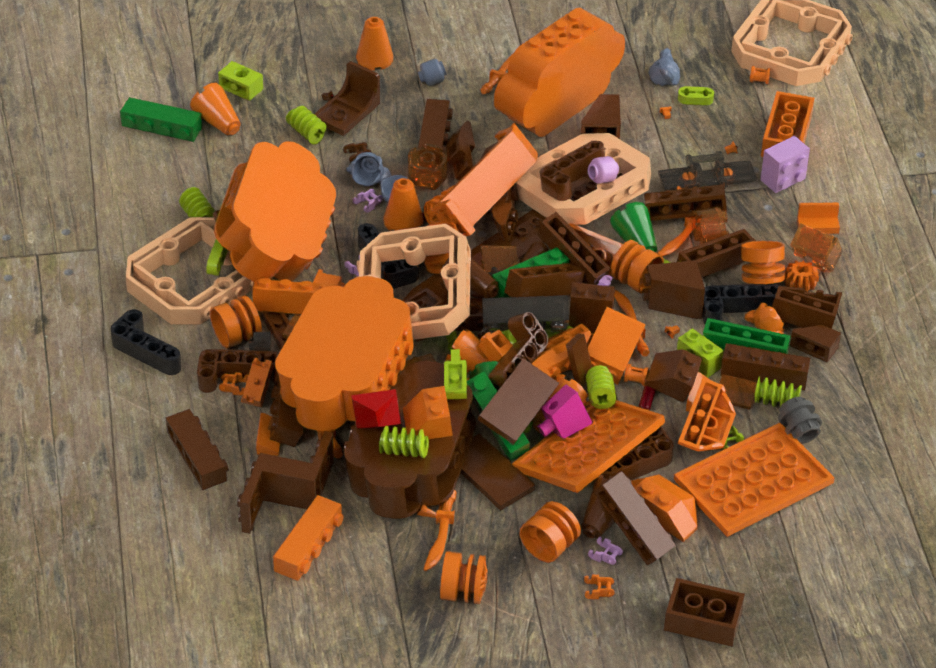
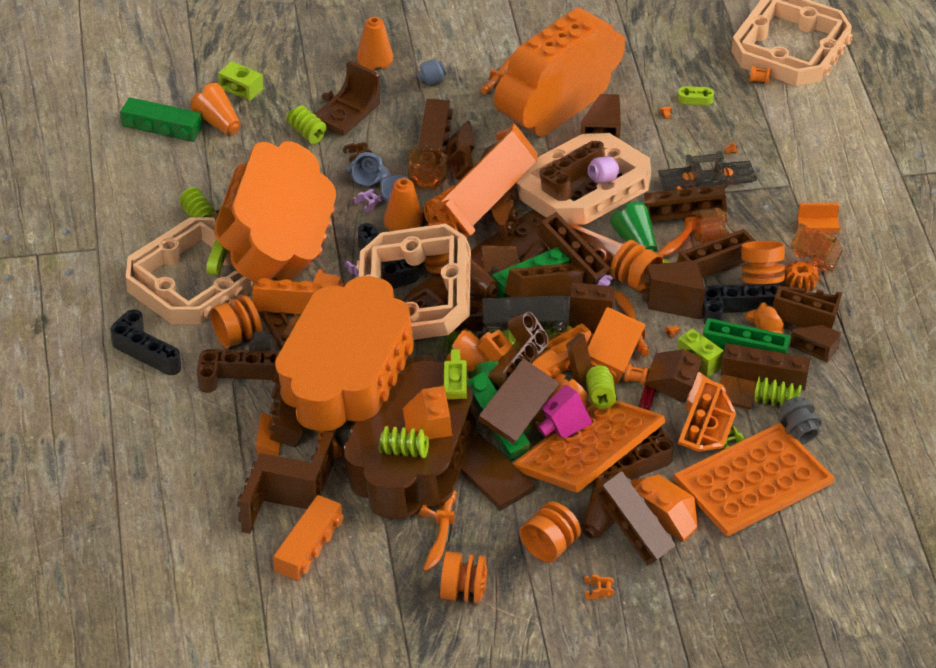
(196, 449): reddish brown brick -> none
(232, 378): orange piece -> none
(257, 382): orange hinge -> none
(376, 409): red slope -> none
(603, 556): lavender piece -> none
(664, 70): sand blue hair -> none
(704, 612): reddish brown brick -> none
(785, 164): lavender brick -> none
(788, 118): orange brick -> none

